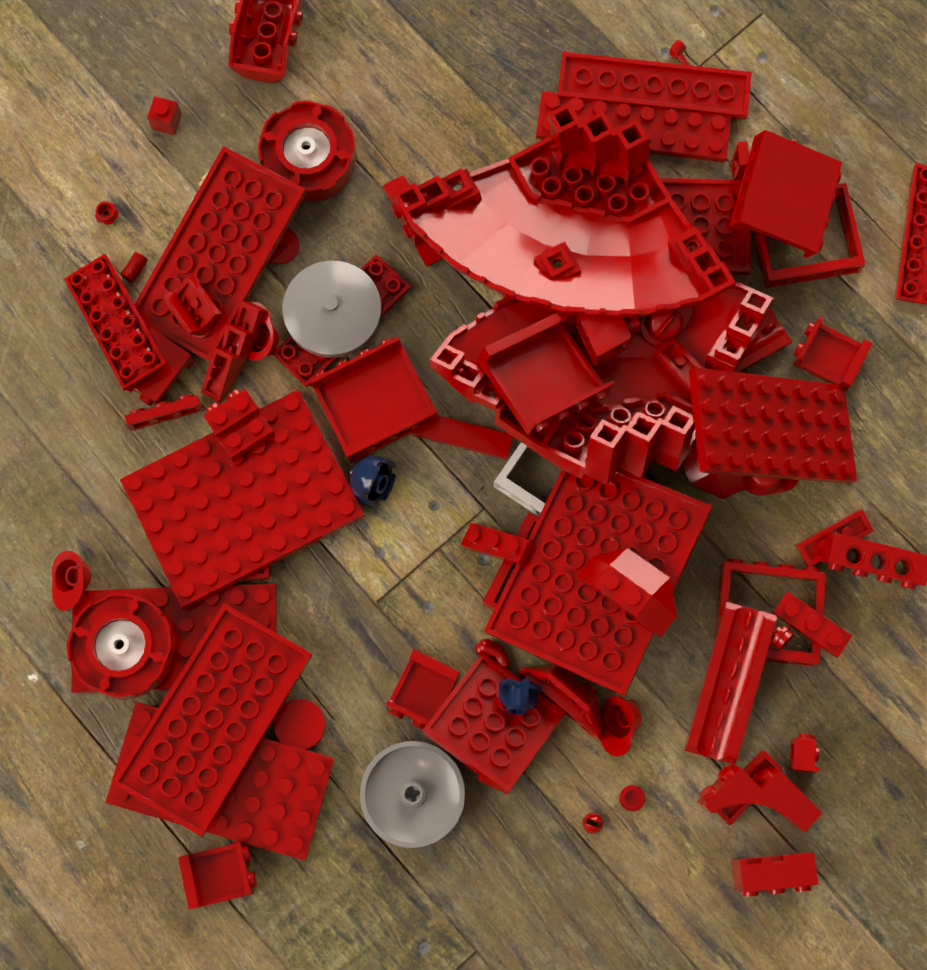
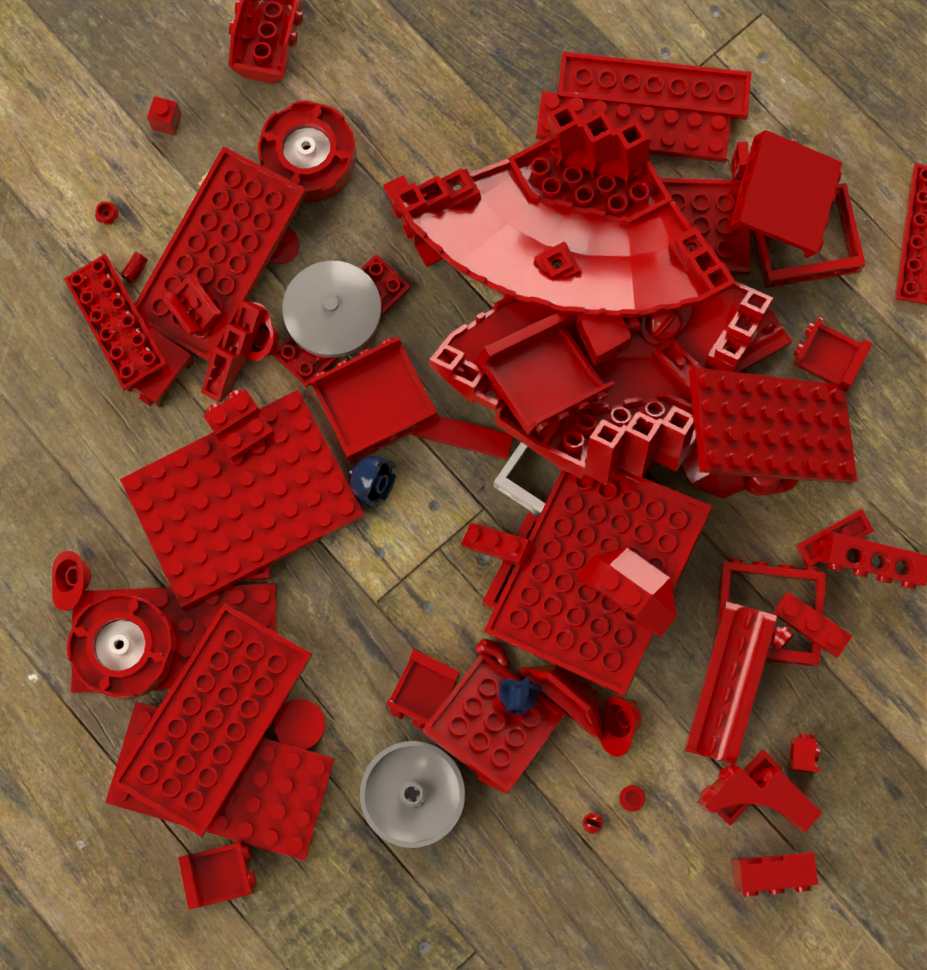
(163, 412): red plate -> none
(677, 50): red hand -> none

